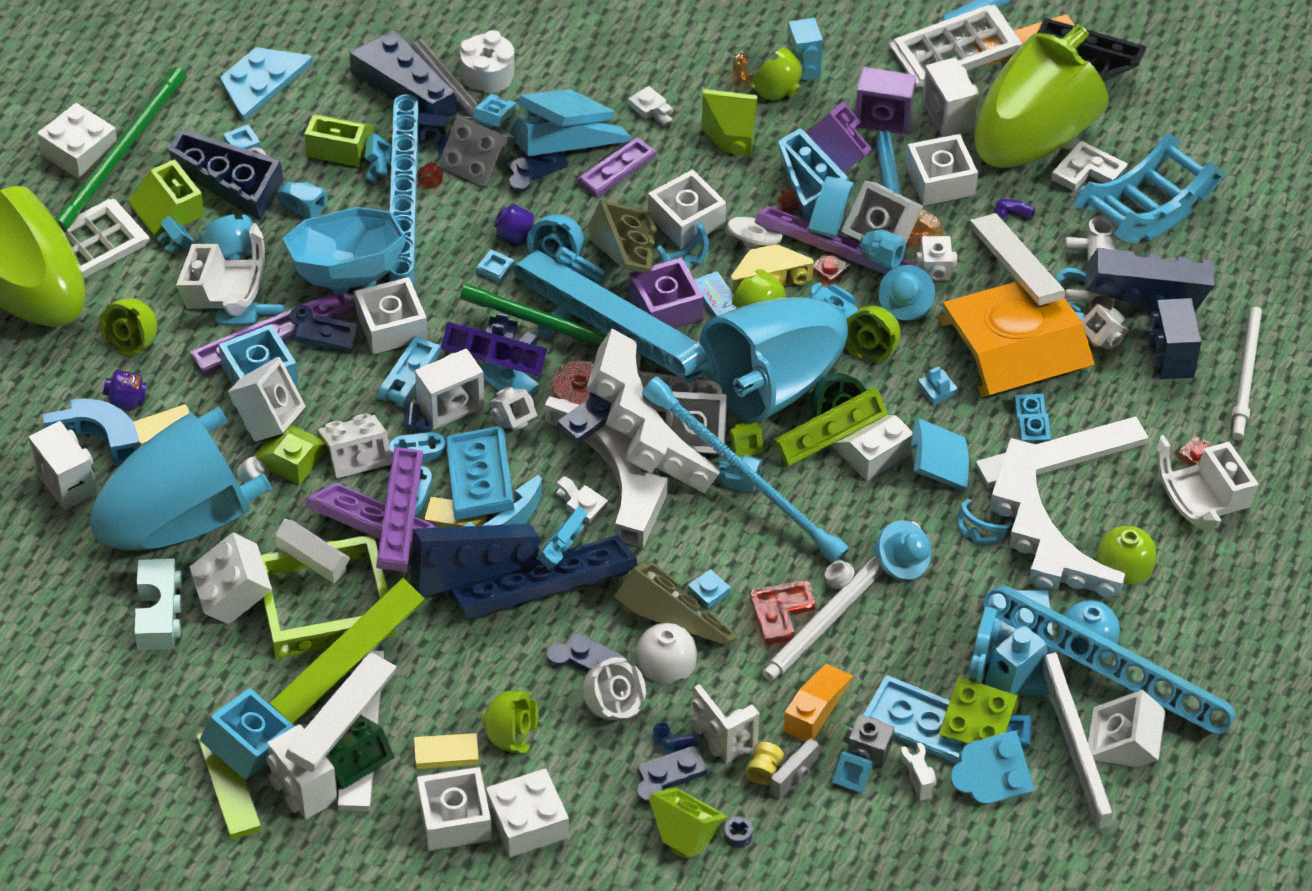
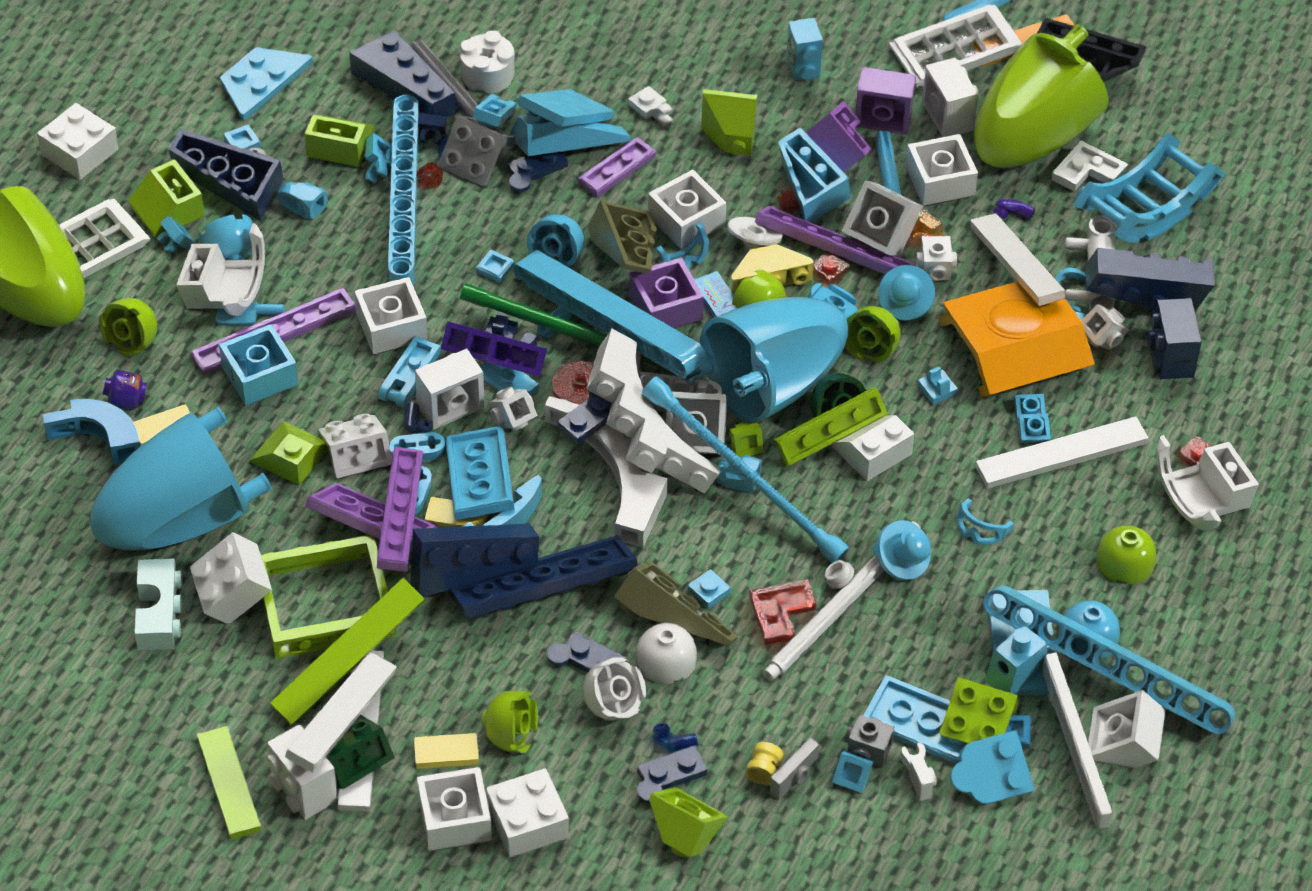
(63, 465): white brick -> none
(168, 86): green piece -> none
(241, 732): medium azure brick -> none
(251, 468): white piece -> none
(267, 400): white slope -> none
(311, 550): white piece -> none
(322, 330): dark blue hinge -> none
(345, 248): medium azure rock -> none
(513, 224): dark purple head -> none
(560, 541): medium azure hinge -> none
(580, 265): medium azure axle -> none
(585, 498): white plate -> none
(726, 736): white bracket -> none
(738, 824): dark blue bush -> none
(740, 69): clear orange tile -> none
(778, 77): lime cylinder -> none
(815, 702): light orange slope -> none
(830, 206): medium azure slope -> none
(883, 247): medium azure rock -> none
(940, 454): medium azure slope -> none
(983, 650): medium azure plate -> none
(1034, 533): white arch -> none
(1241, 412): white bar -> none

